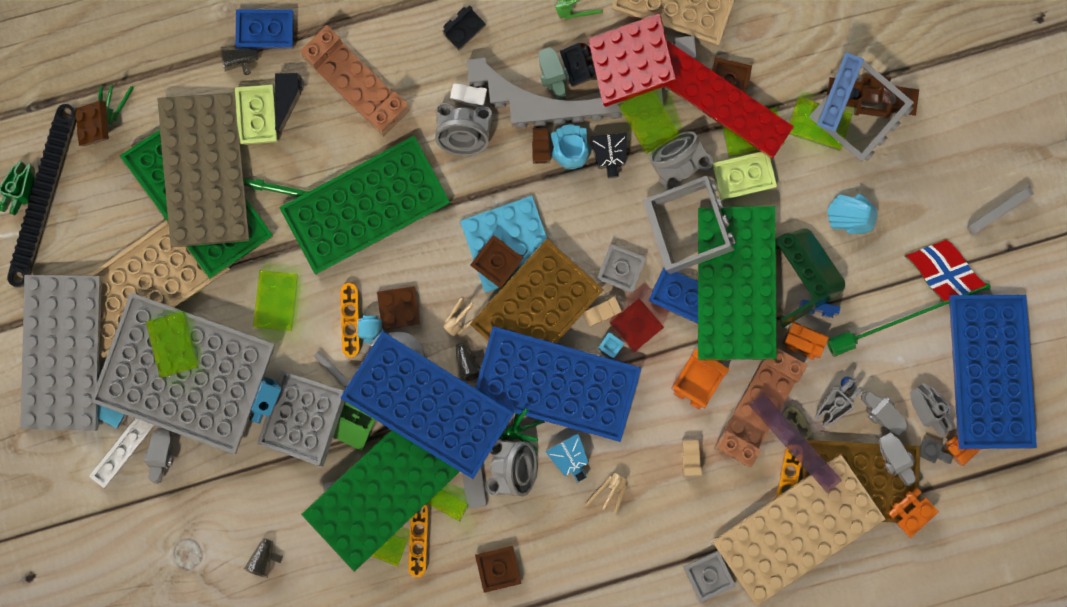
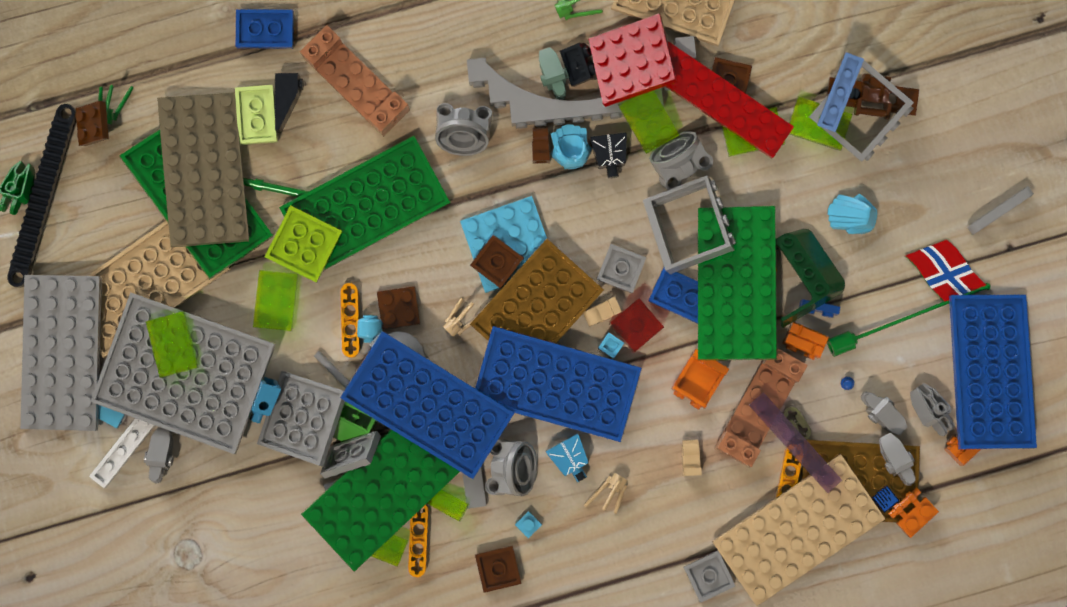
(237, 57): clear smoke piece -> none
(261, 558): clear smoke piece -> none
(303, 244): none -> lime plate
(350, 454): none -> light grey plate
(463, 27): black bracket -> none
(466, 363): clear smoke piece -> none
(468, 95): white leg -> none
(515, 430): green plant -> none
(528, 524): none -> medium azure plate
(744, 175): yellowish green plate -> none
(838, 403): light grey hinge -> none
(885, 499): none -> tile
(932, 451): dark grey plate -> none

